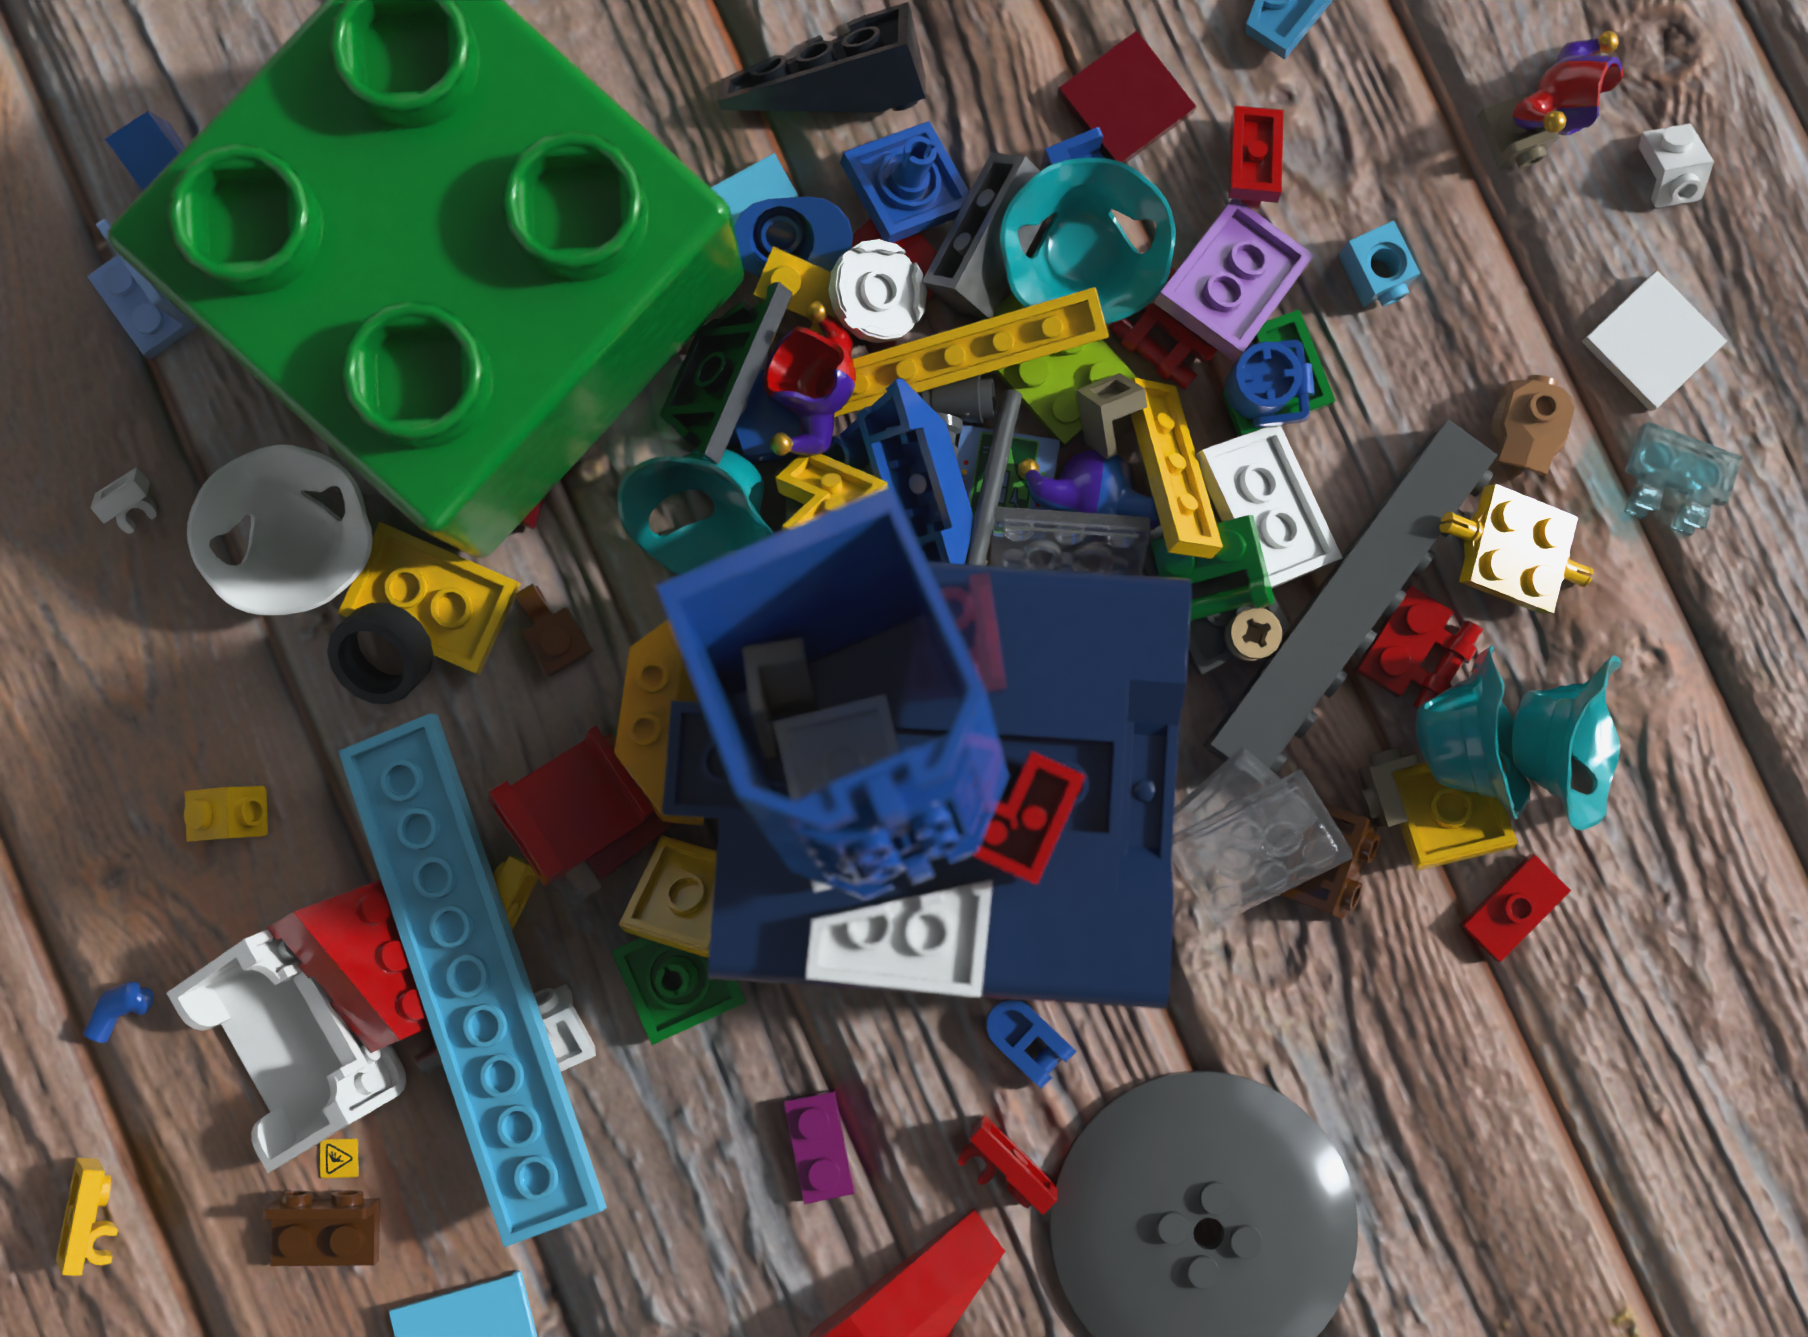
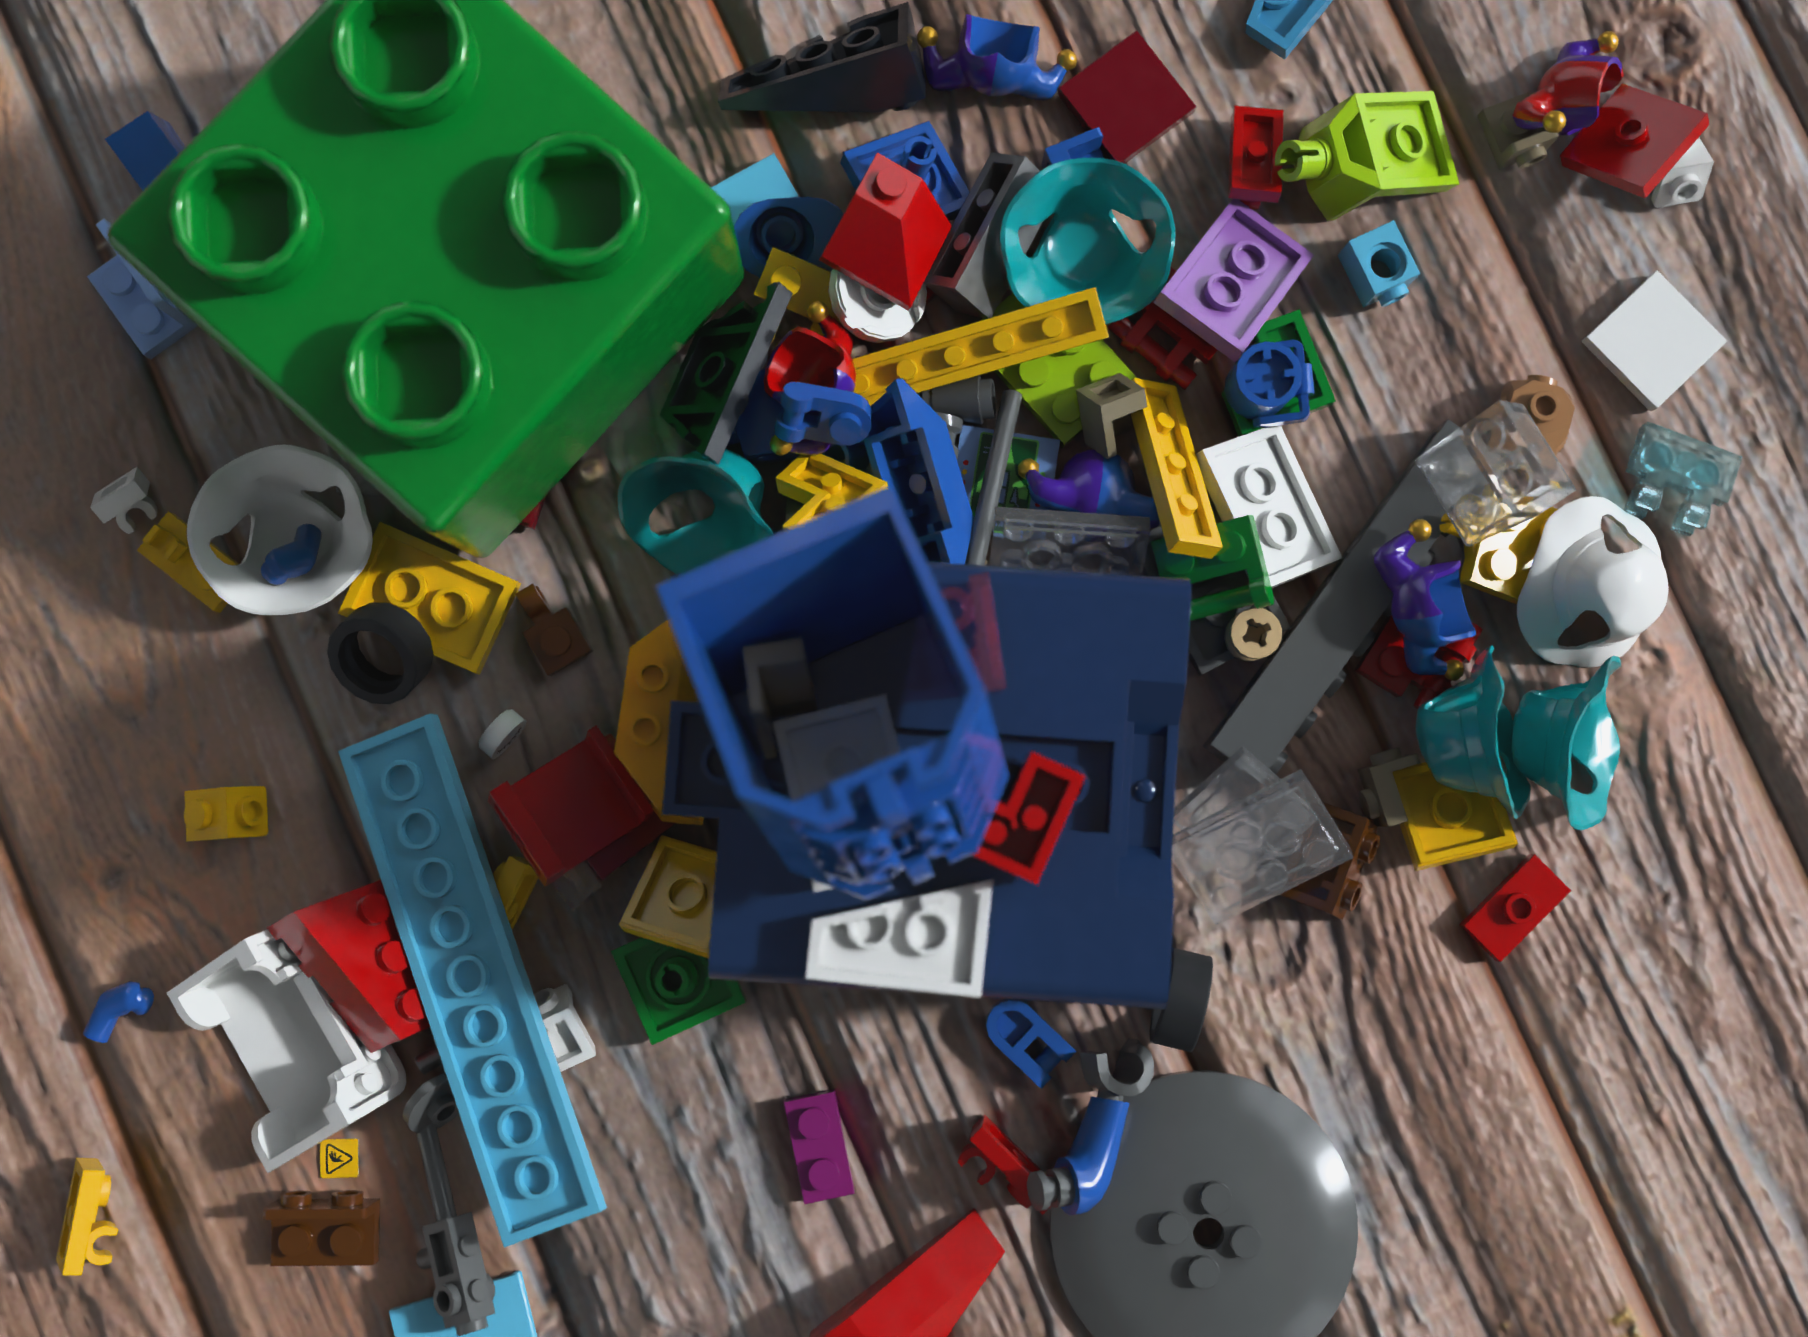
(169, 550): none -> yellow plate
(293, 558): none -> blue arm
(452, 1246): none -> dark grey piece
(501, 733): none -> white tile
(841, 420): none -> blue plate
(888, 233): none -> red slope
(994, 60): none -> piece
(1087, 1169): none -> piece
(1187, 1001): none -> black tyre
(1371, 150): none -> lime plate
(1424, 603): none -> piece
(1494, 473): none -> clear slope
(1579, 574): none -> white piece
(1634, 140): none -> red plate

